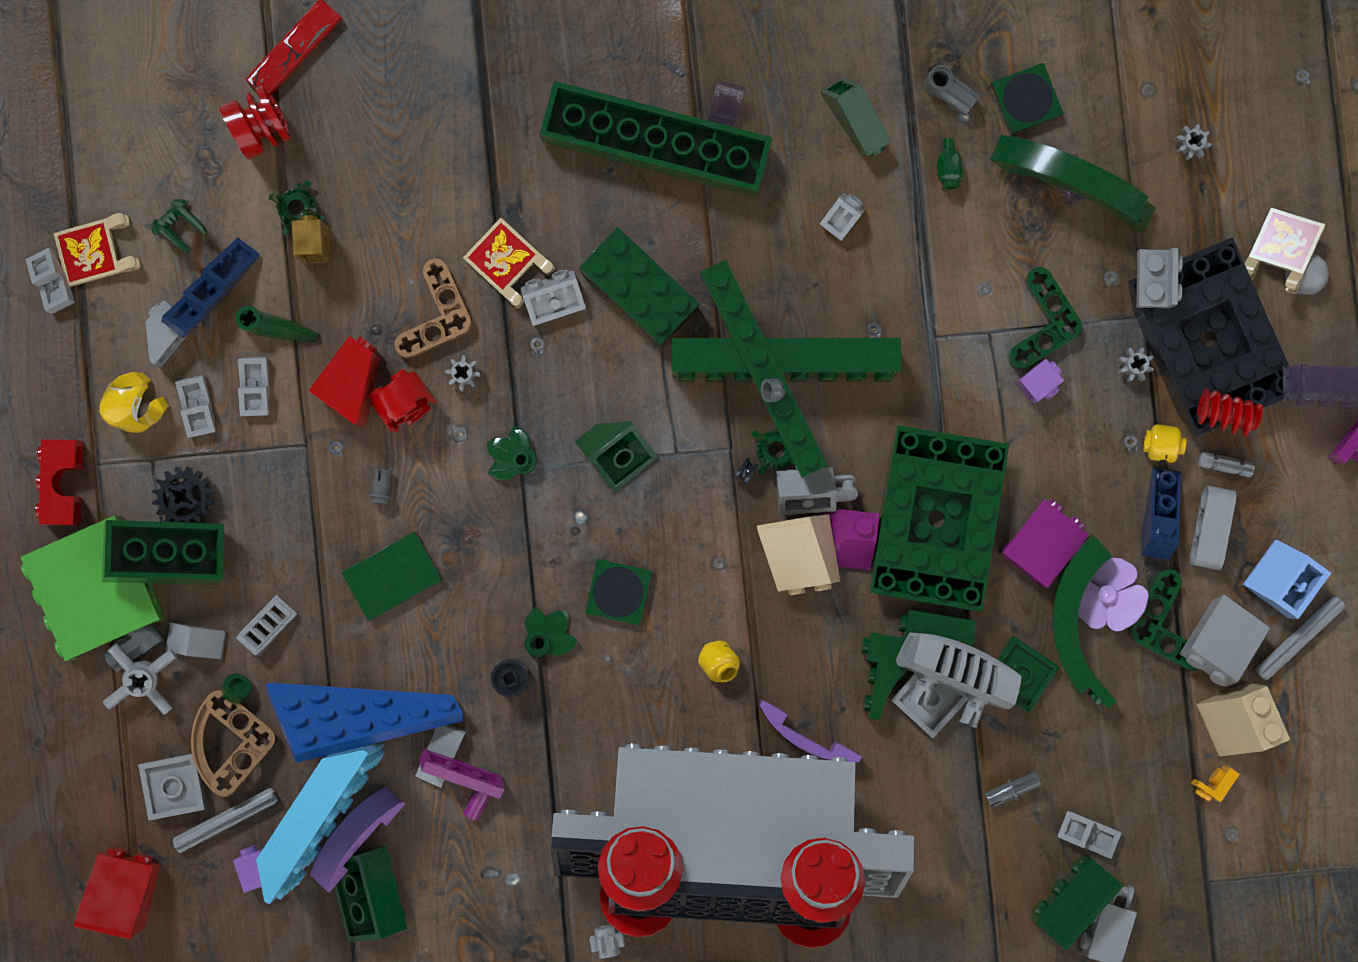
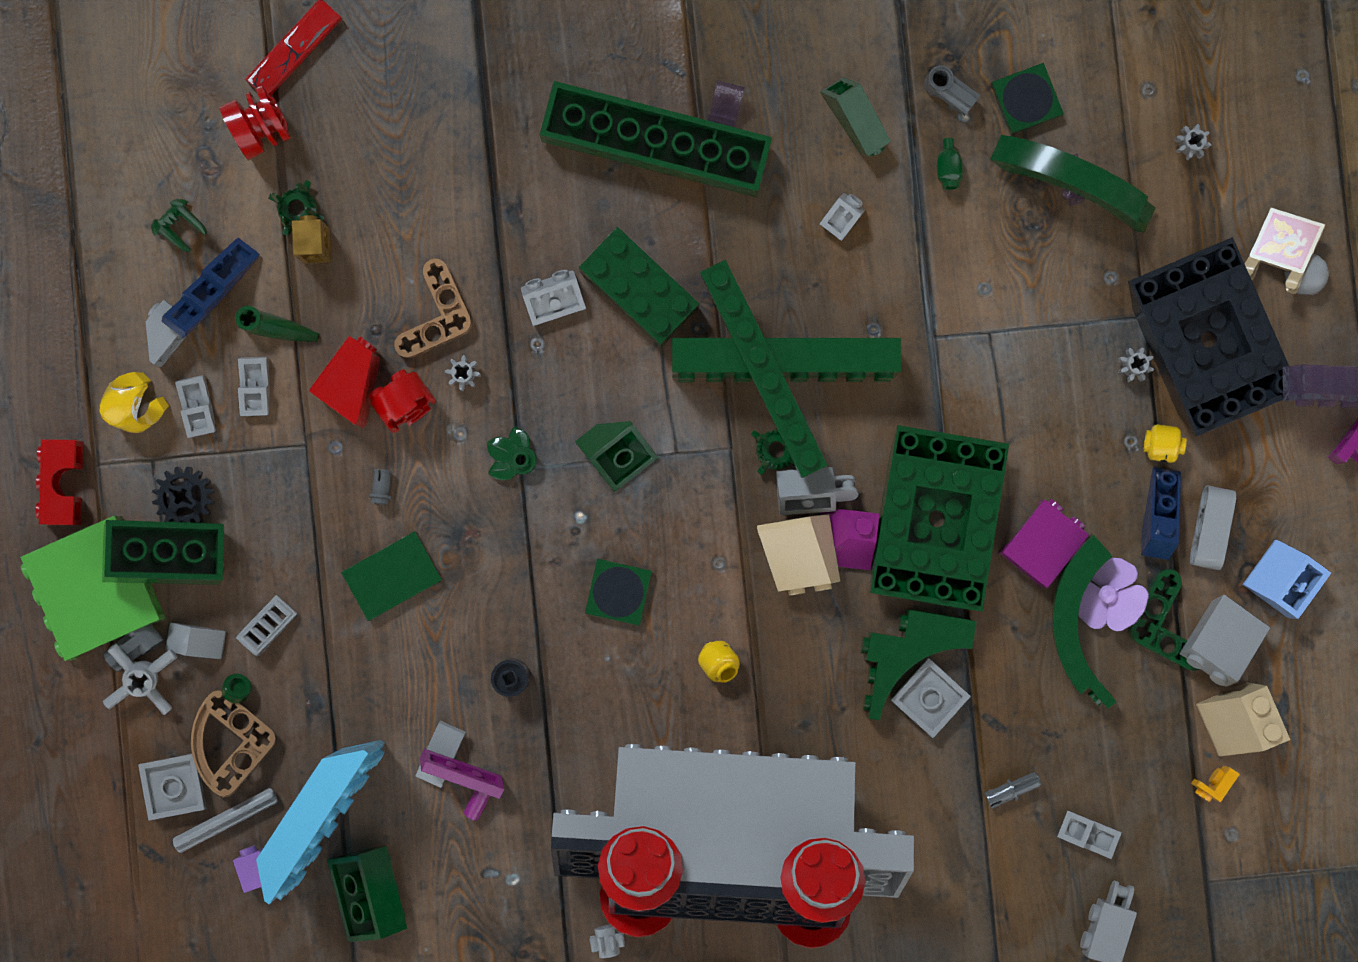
(50, 278): light grey slope -> none
(90, 252): flag -> none
(118, 894): red slope -> none
(339, 719): blue wing -> none
(351, 834): medium lavender slope -> none
(504, 258): flag -> none
(551, 630): dark green plate -> none
(746, 471): black bush -> none
(772, 390): dark grey hinge -> none
(777, 718): medium lavender slope -> none
(959, 668): light grey piece -> none
(1034, 669): dark green tile -> none
(1041, 381): medium lavender brick -> none
(1054, 328): dark green beam -> none
(1075, 901): dark green slope -> none
(1158, 278): light grey bracket -> none
(1226, 464): light grey axle -> none
(1229, 411): red piece -> none
(1300, 638): light grey axle -> none

